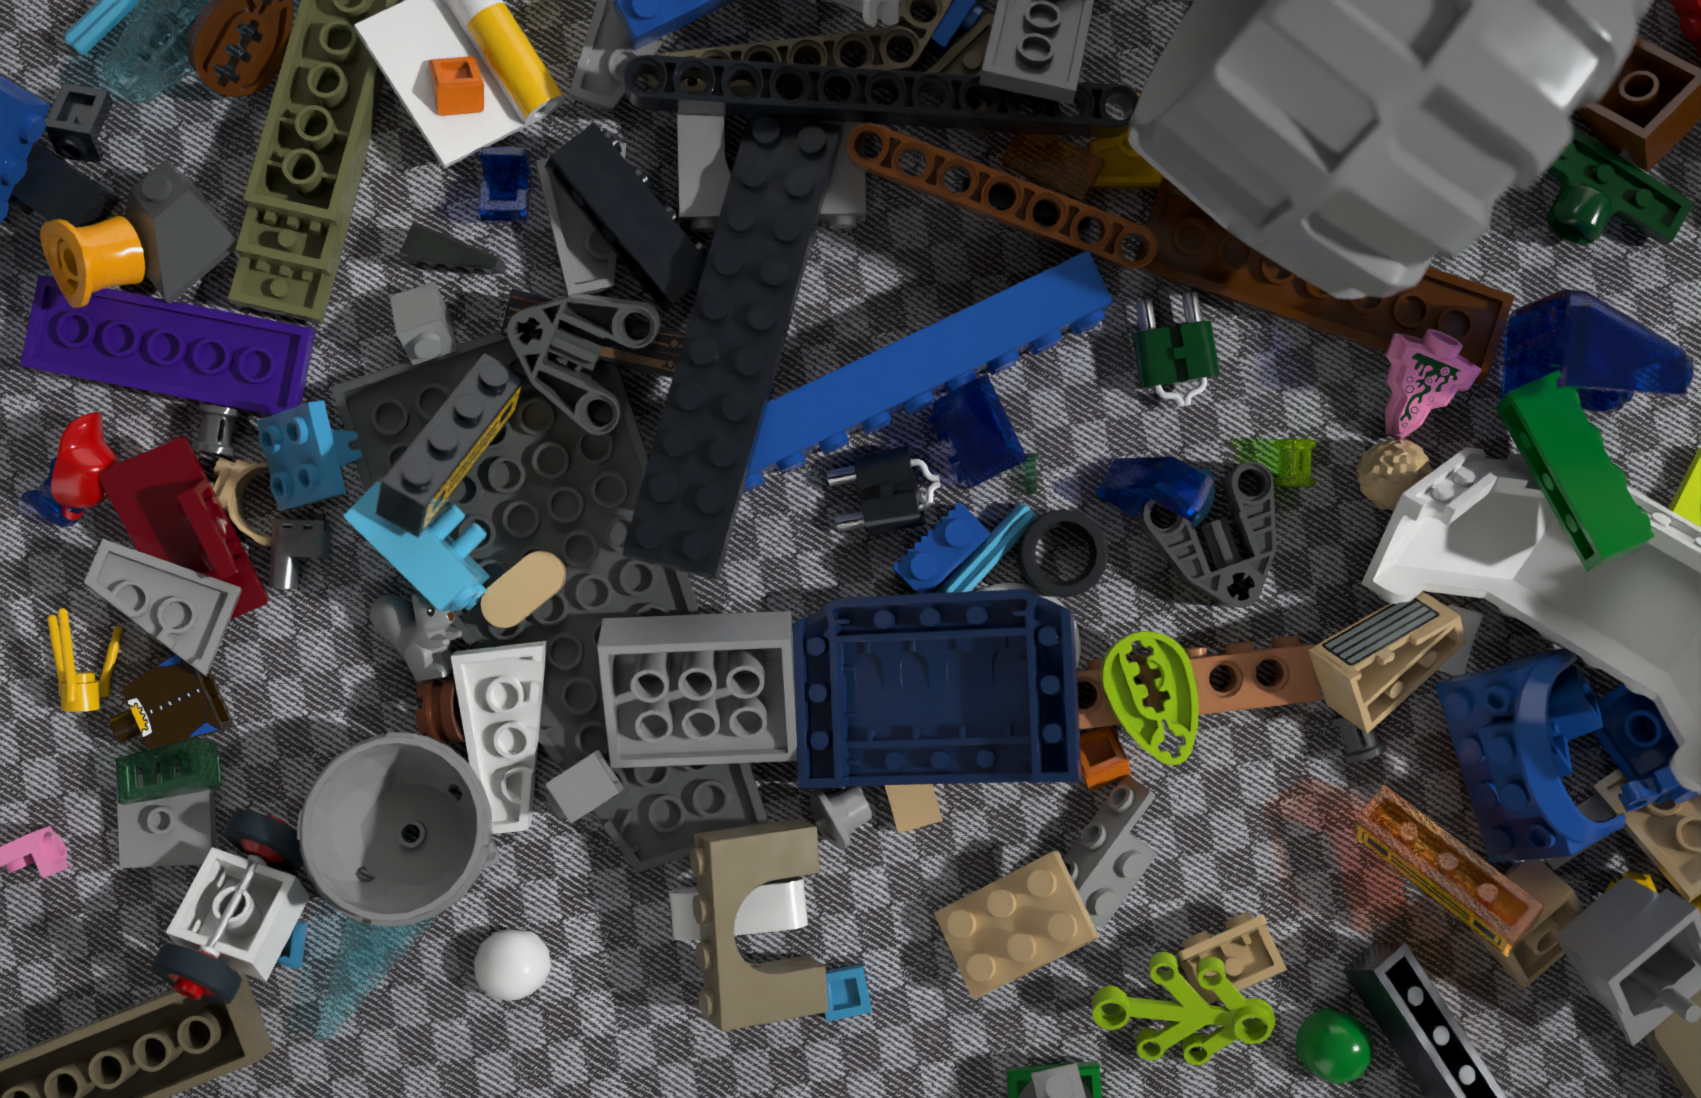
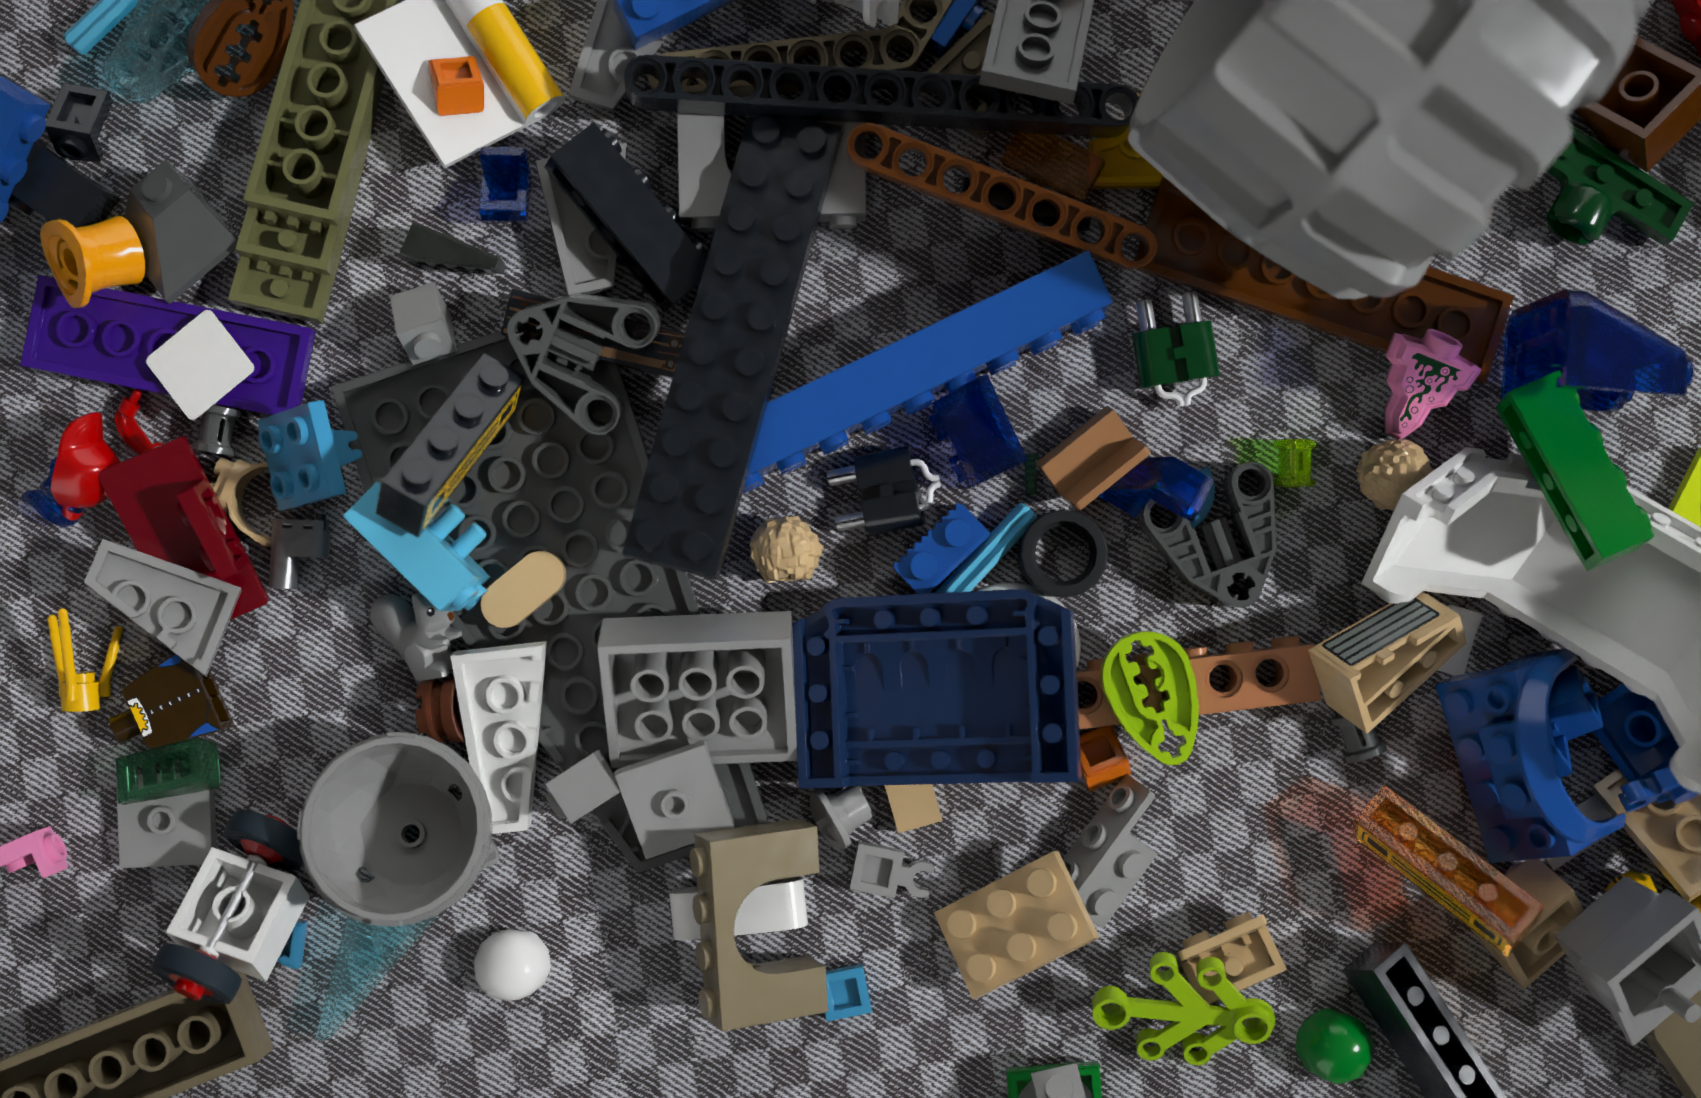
(129, 427): none -> red piece
(200, 364): none -> white sticker
(673, 798): none -> light grey plate
(785, 549): none -> tan piece
(881, 870): none -> light grey plate
(1092, 459): none -> medium nougat panel

